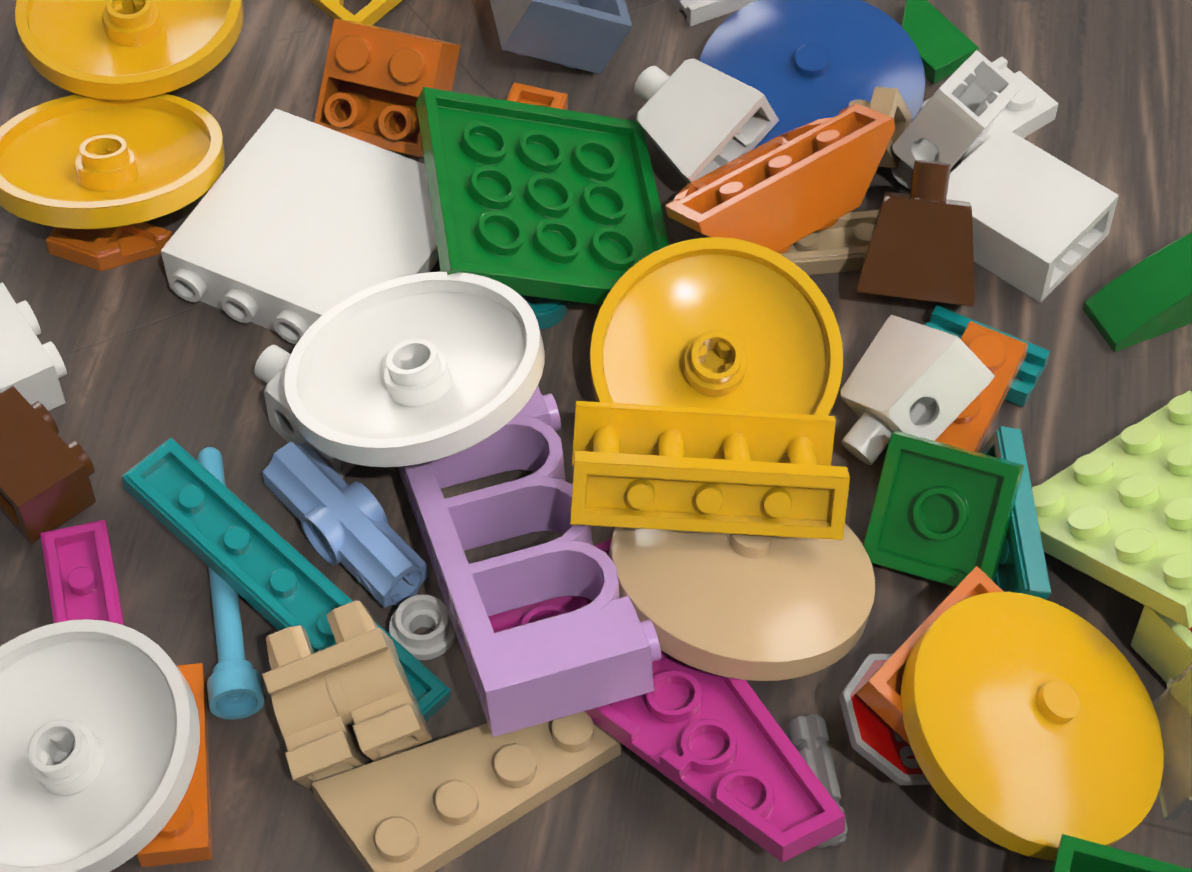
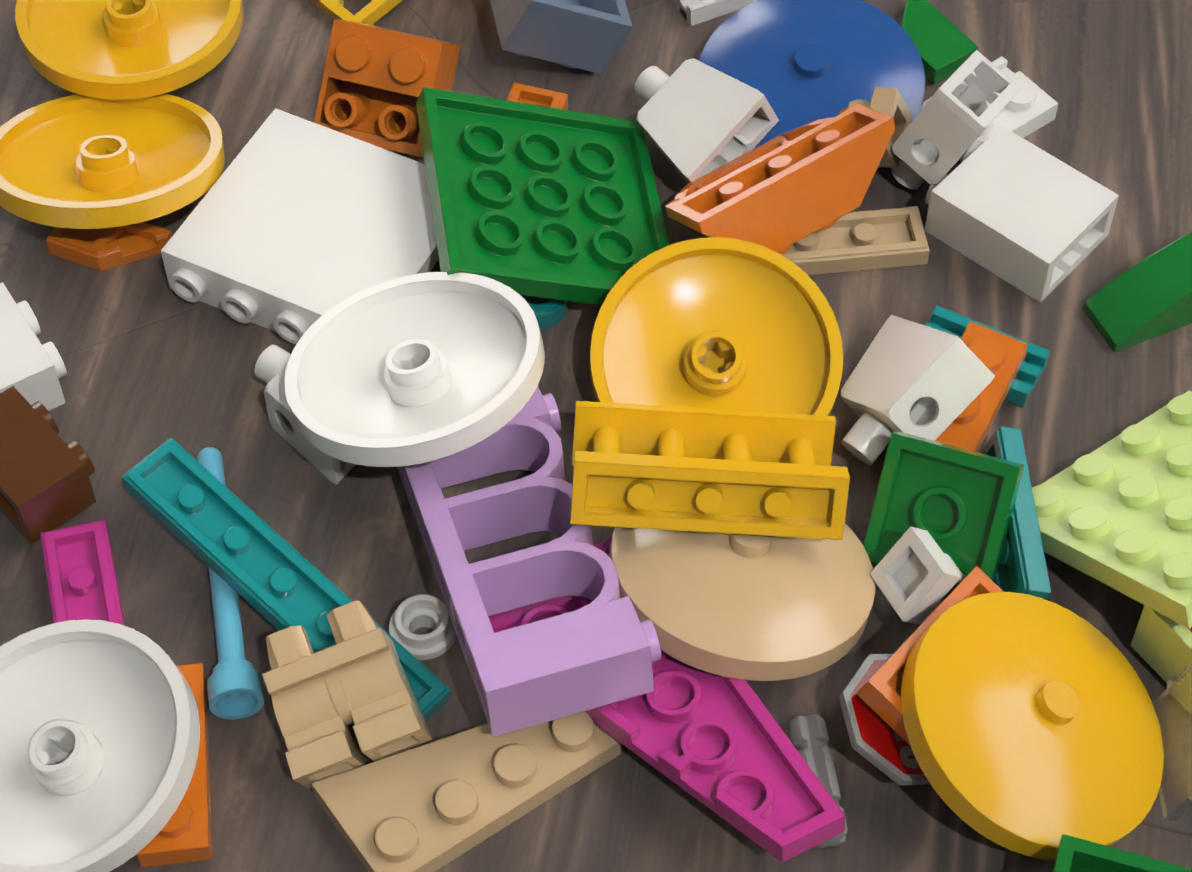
(345, 524): light blue piece -> none
(916, 575): none -> white tile
(922, 243): reddish brown torso -> none

